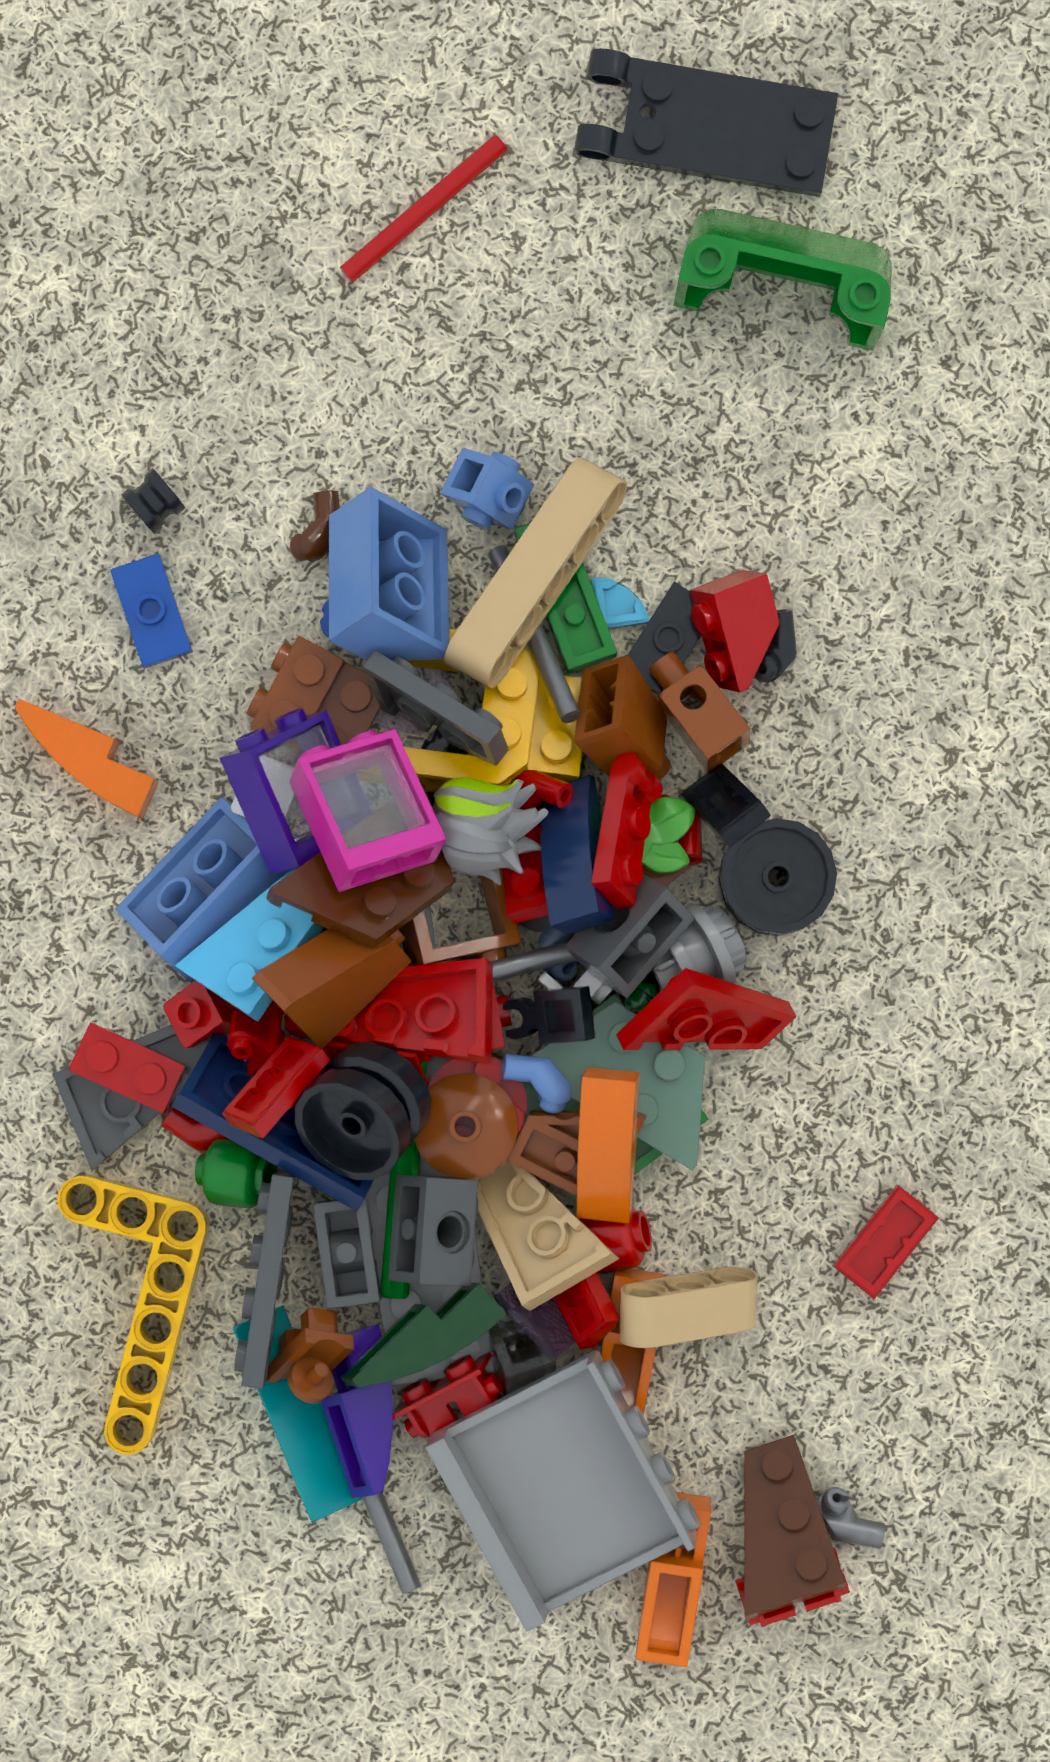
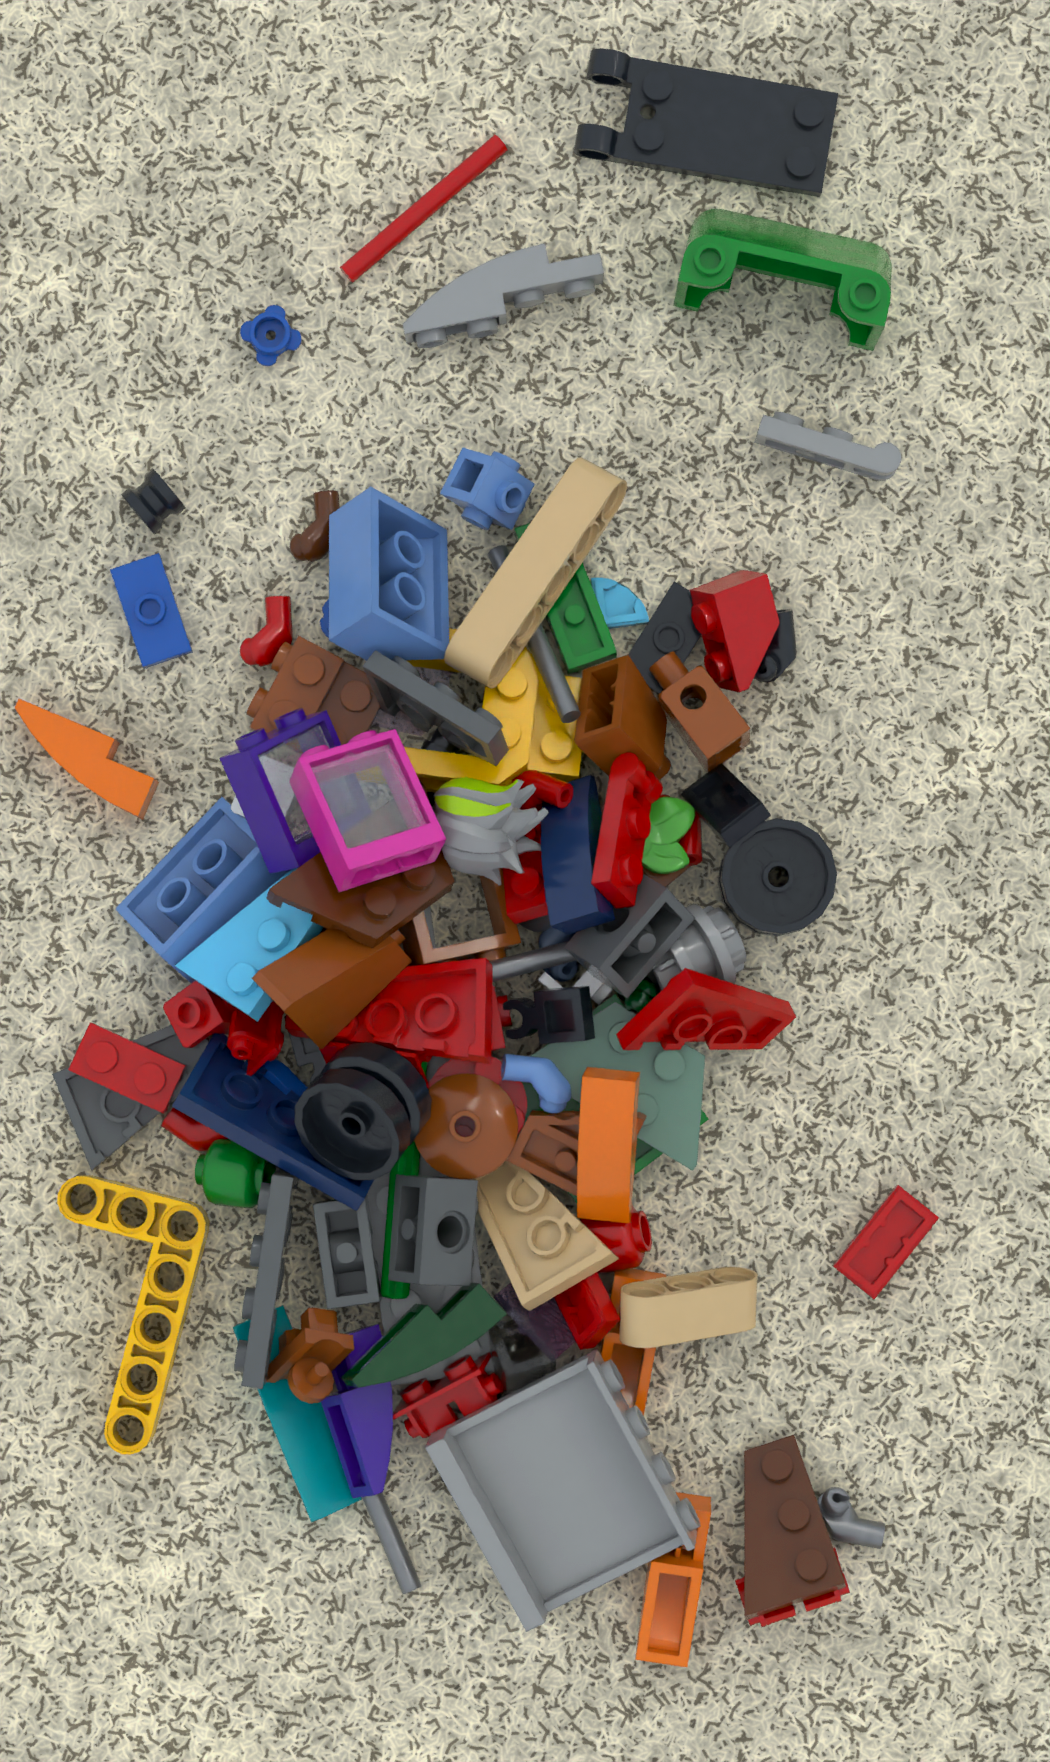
(266, 643): none -> red arm
(271, 320): none -> blue plate
(276, 1086): red plate -> none
(478, 296): none -> light grey slope
(828, 447): none -> light grey plate

